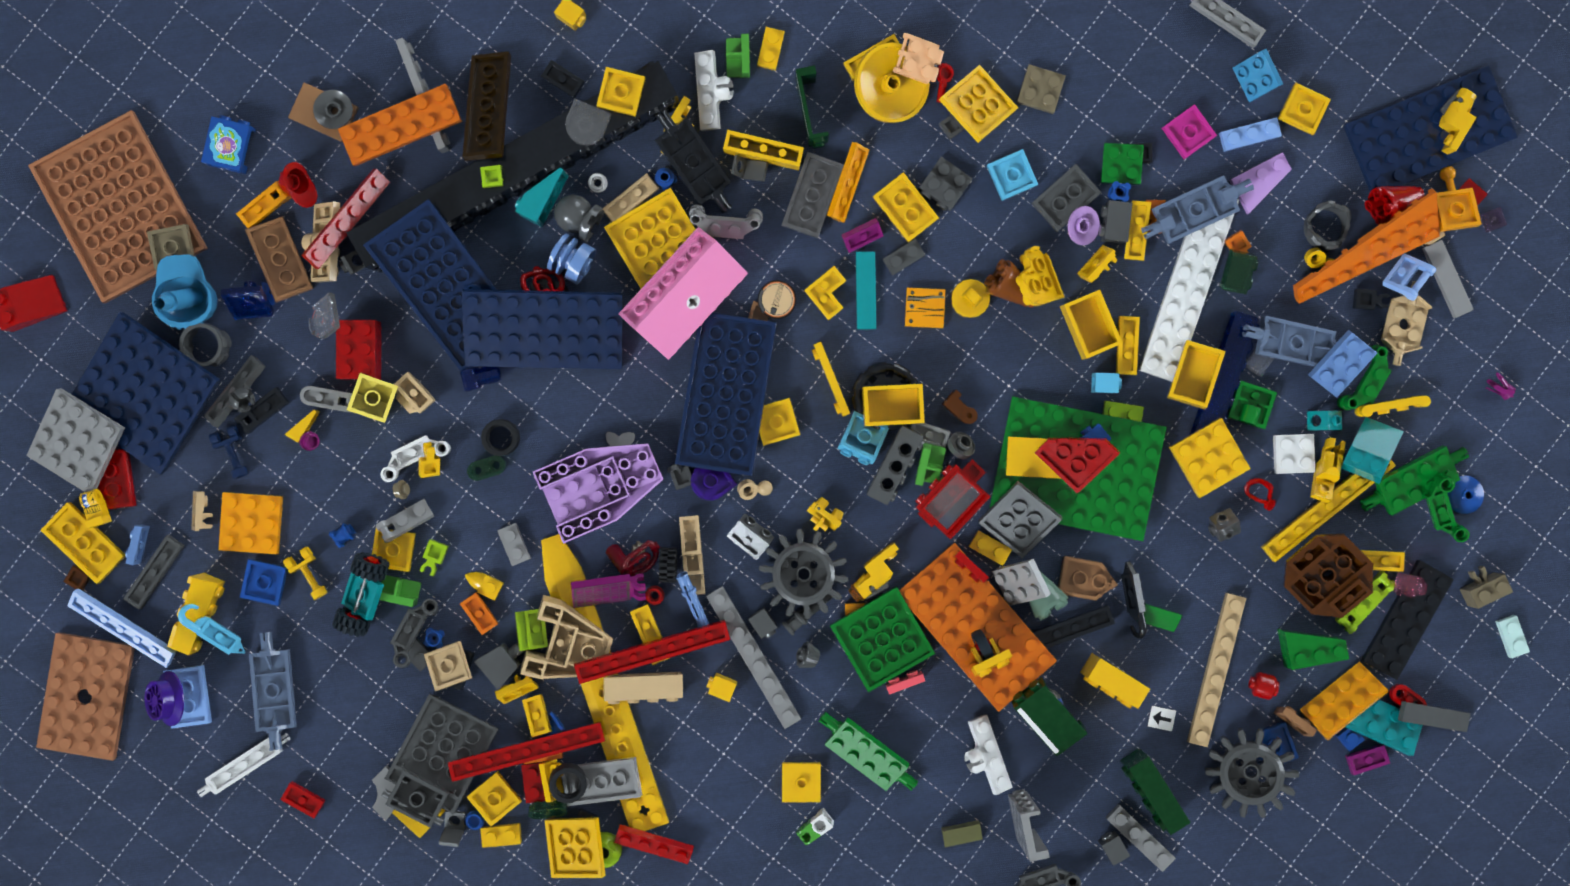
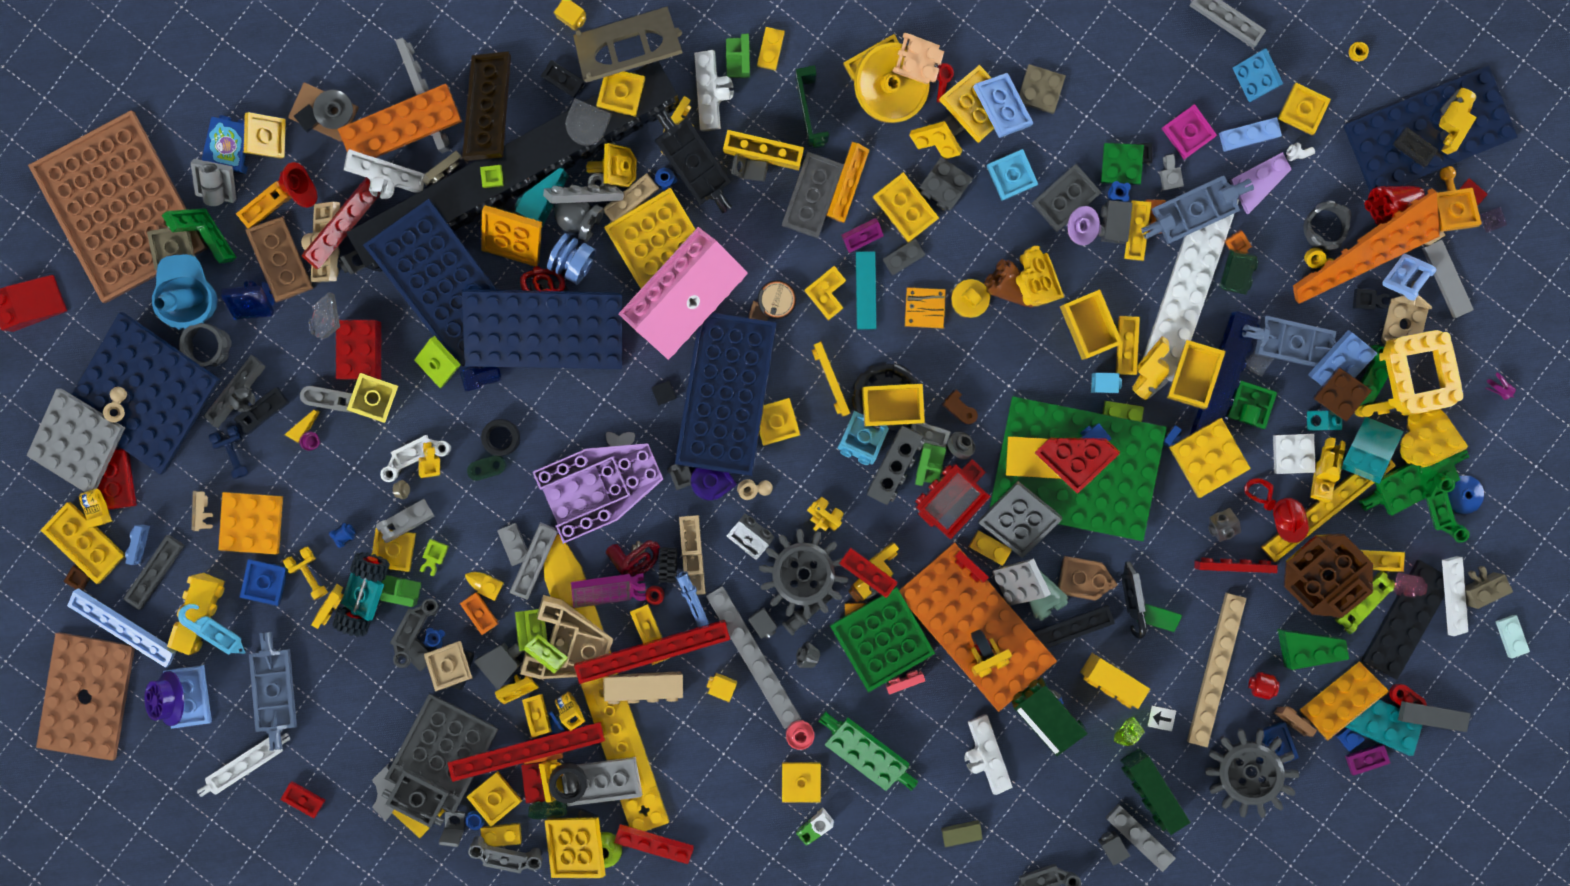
(117, 395): none -> tan plate
(201, 220): none -> green plate
(213, 182): none -> light grey plate
(264, 135): none -> yellow plate
(306, 118): none -> black tile
(331, 602): none -> yellow plate
(383, 174): none -> white plate
(413, 394): tan slope -> none
(437, 362): none -> lime plate
(448, 164): none -> dark tan plate
(504, 858): none -> dark grey plate
(511, 235): none -> light orange plate
(533, 561): none -> light grey tile
(546, 653): none -> lime plate
(568, 709): none -> yellow leg
(583, 194): none -> light grey plate
(592, 41): none -> dark tan door
(618, 165): none -> yellow piece
(663, 393): none -> black tile
(725, 226): light grey plate -> none
(800, 735): none -> coral plate
(868, 572): none -> red plate
(937, 135): none -> yellow plate
(1003, 105): none -> light blue tile
(1022, 809): light grey panel -> none
(1097, 264): yellow plate -> none
(1129, 733): none -> clear neon green plate
(1152, 370): none -> yellow plate
(1171, 176): none -> light grey plate
(1173, 437): none -> blue plate
(1244, 565): none -> red plate
(1290, 520): none -> red piece
(1295, 151): none -> white plate
(1342, 394): none -> reddish brown plate
(1362, 47): none -> yellow plate
(1404, 398): none -> yellow plate
(1415, 147): none -> clear smoke plate
(1430, 439): none -> yellow plate
(1455, 595): none -> white plate

